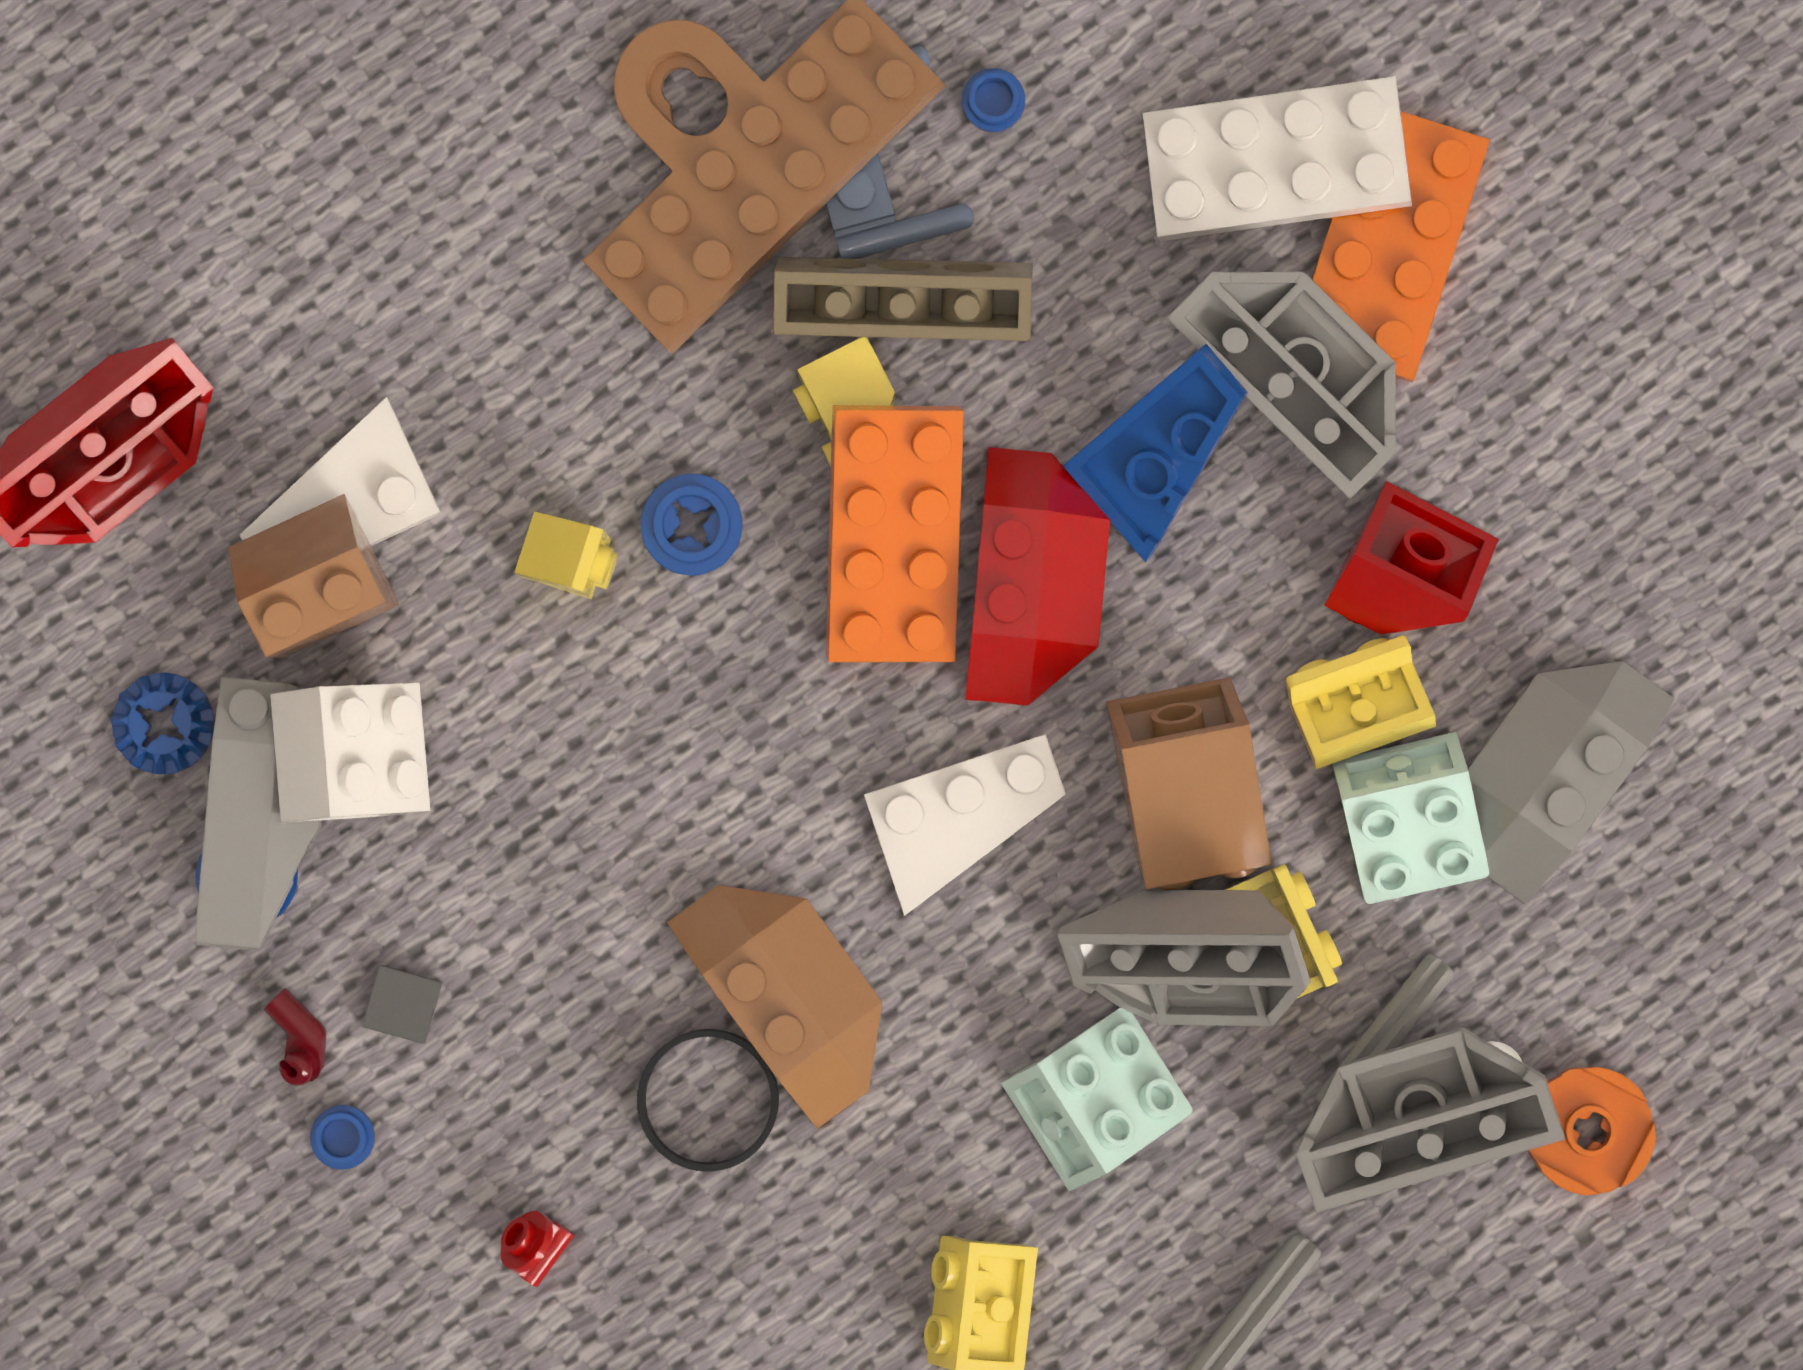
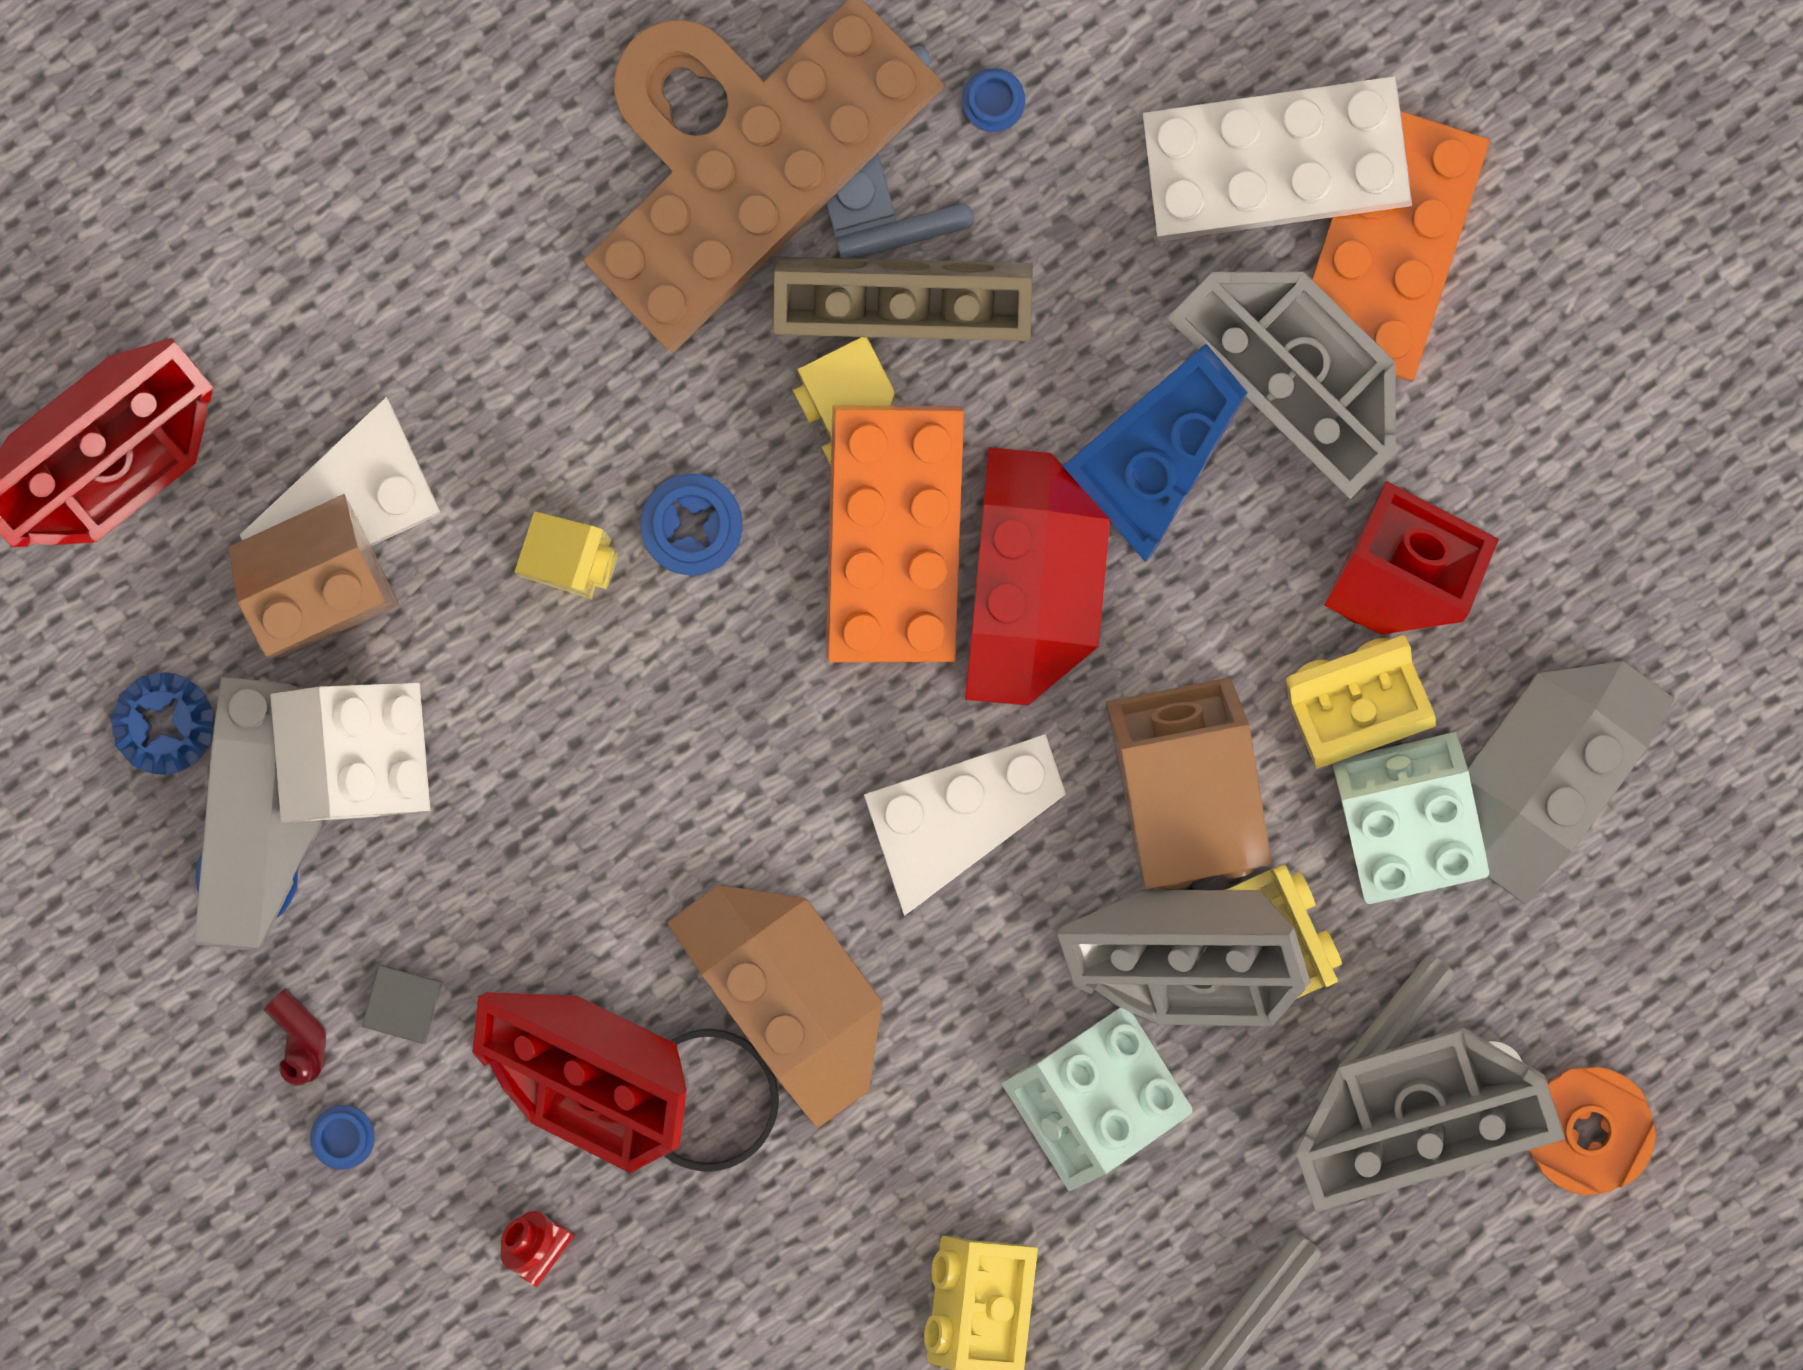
(584, 1074): none -> red wedge

